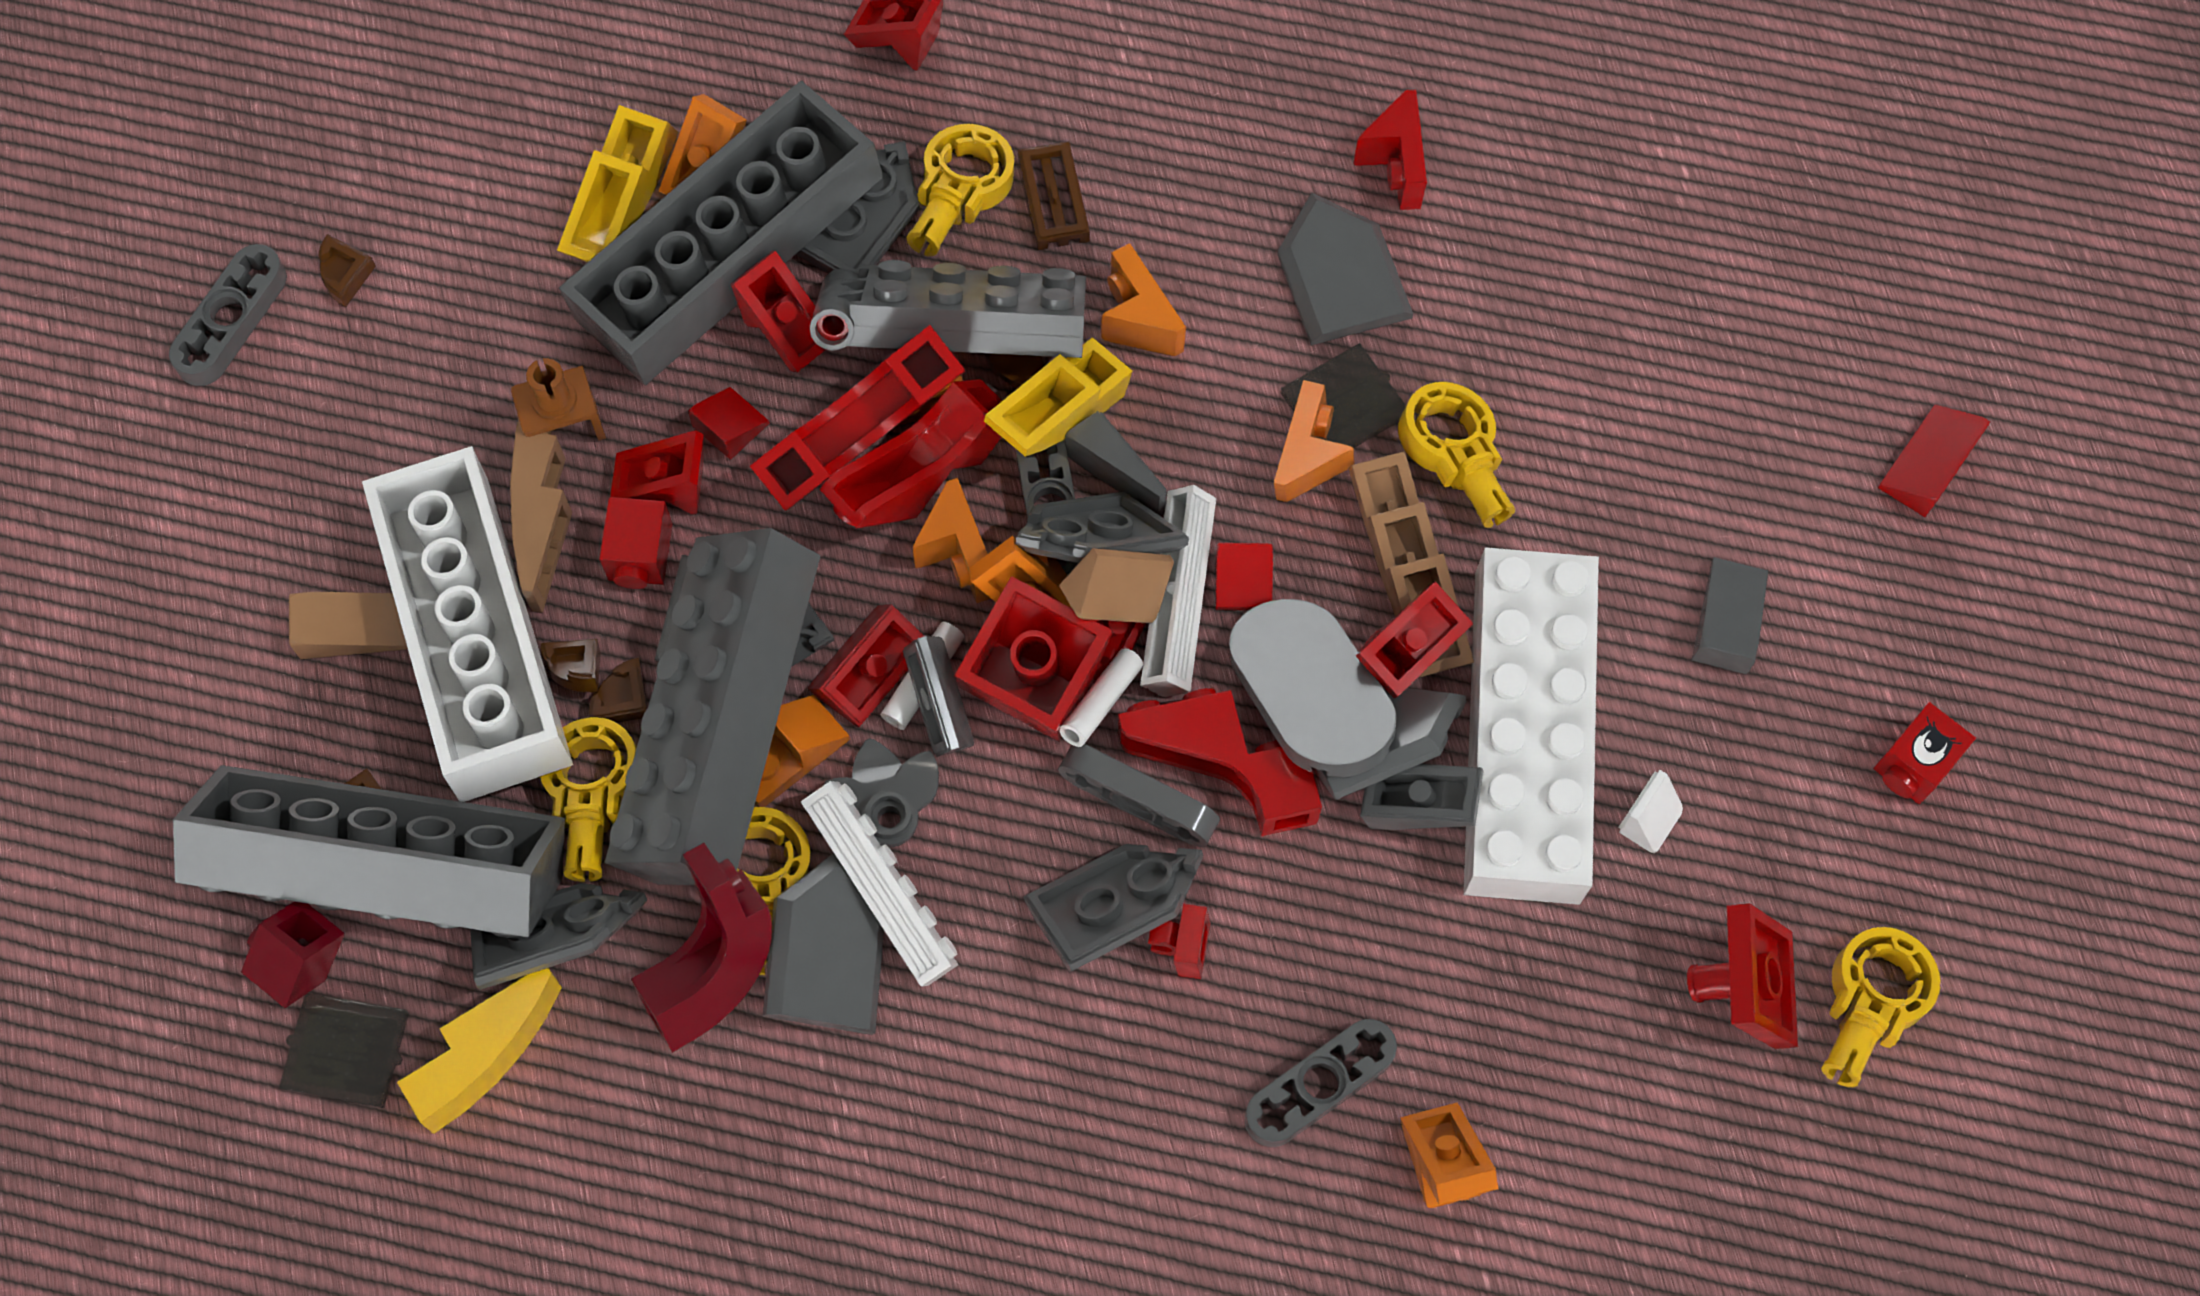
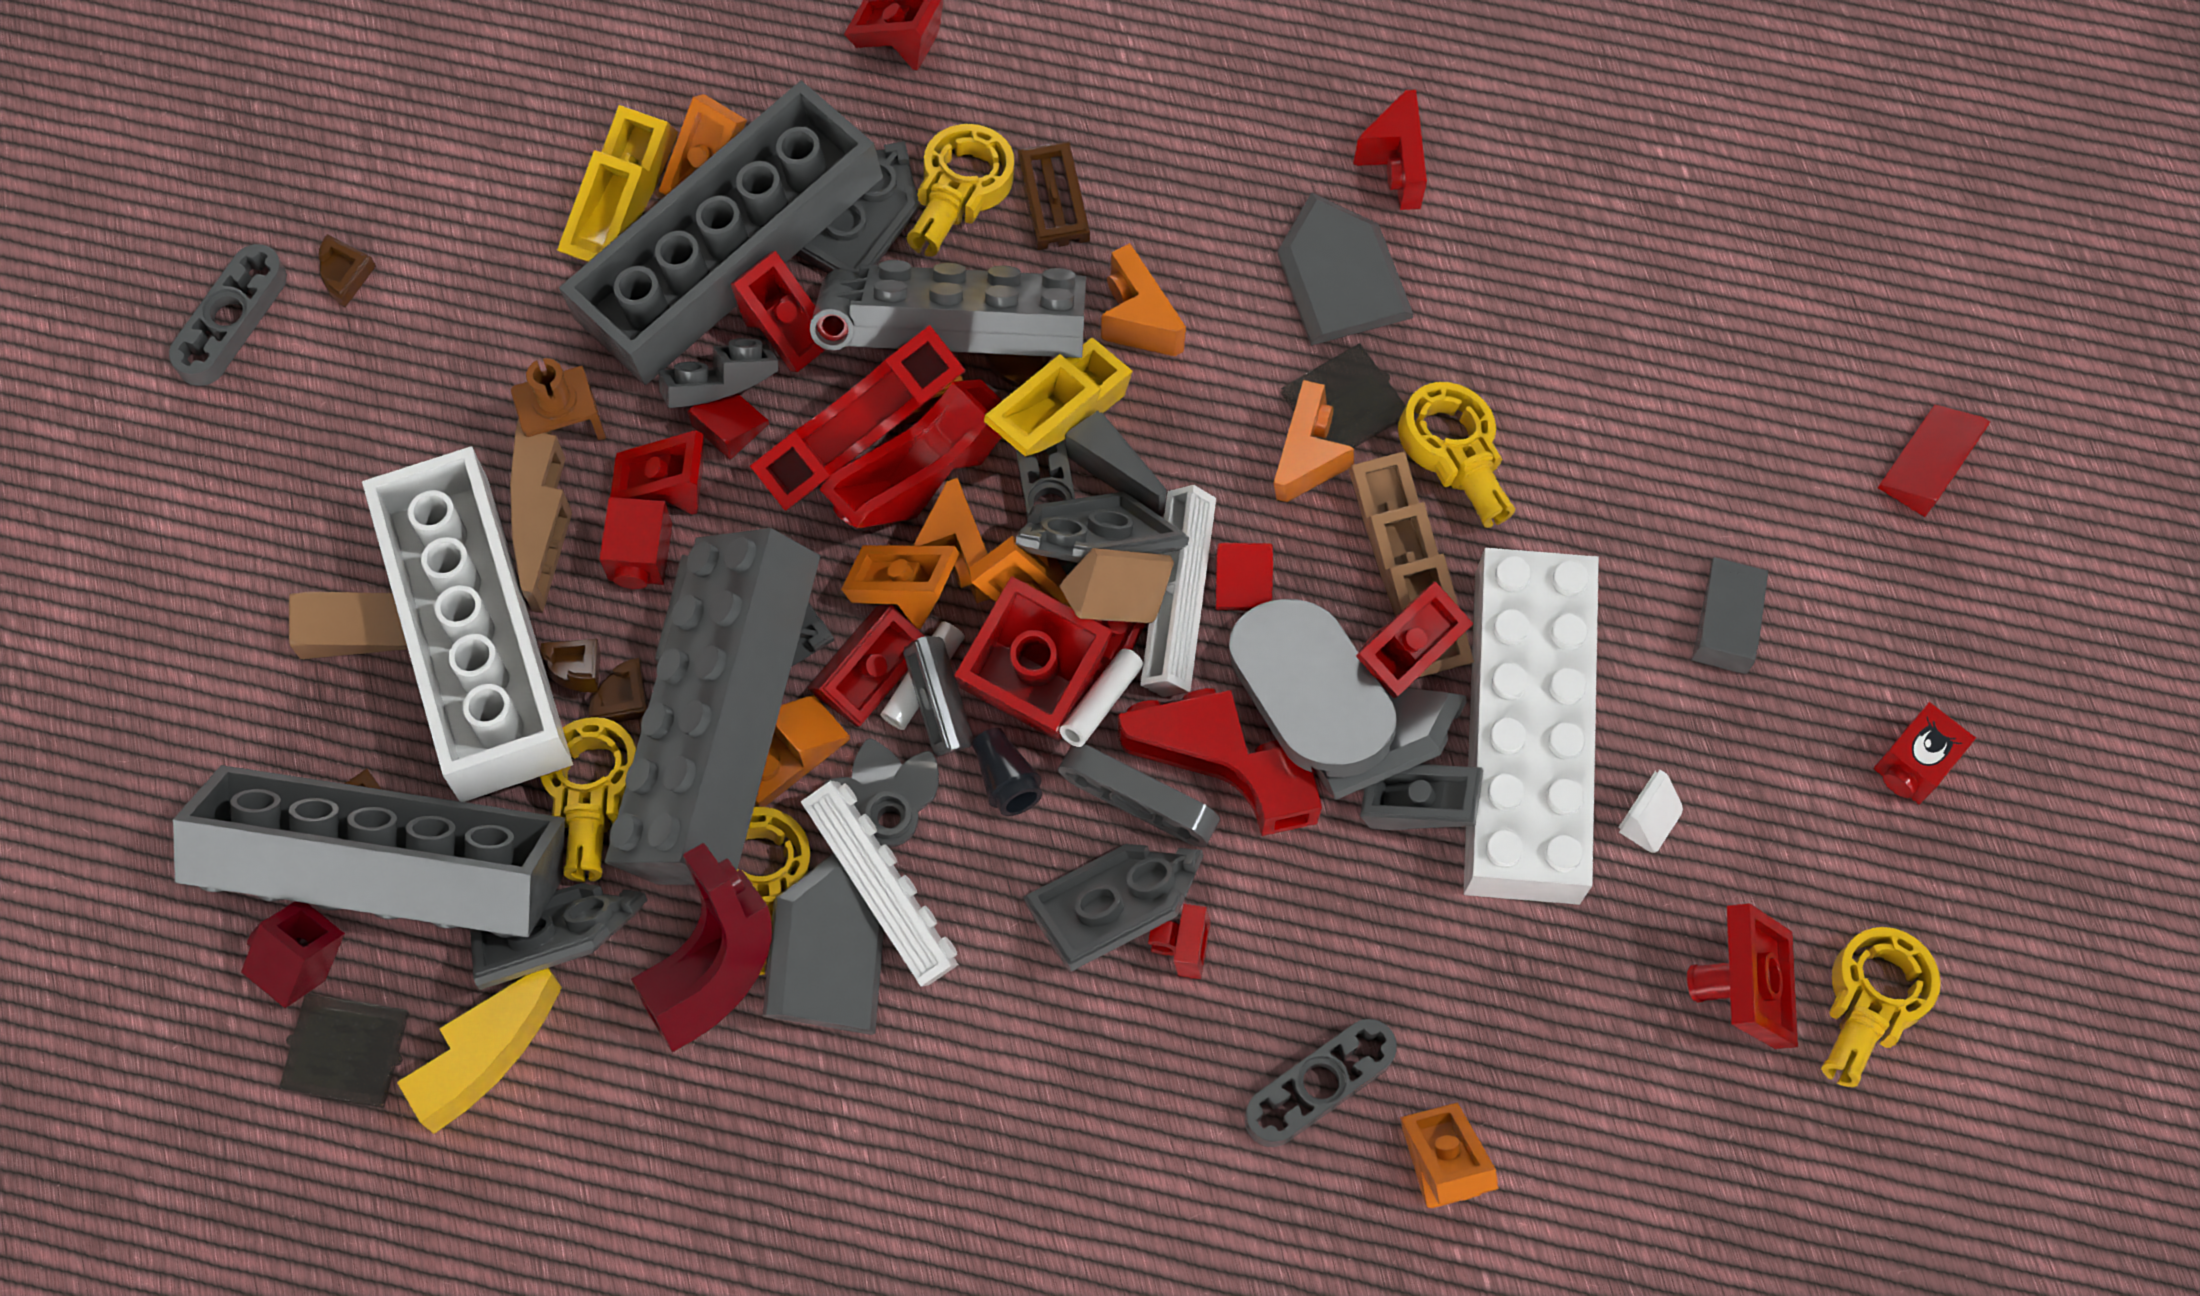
(733, 370): none -> dark grey slope
(901, 576): none -> orange slope
(1007, 776): none -> black cone

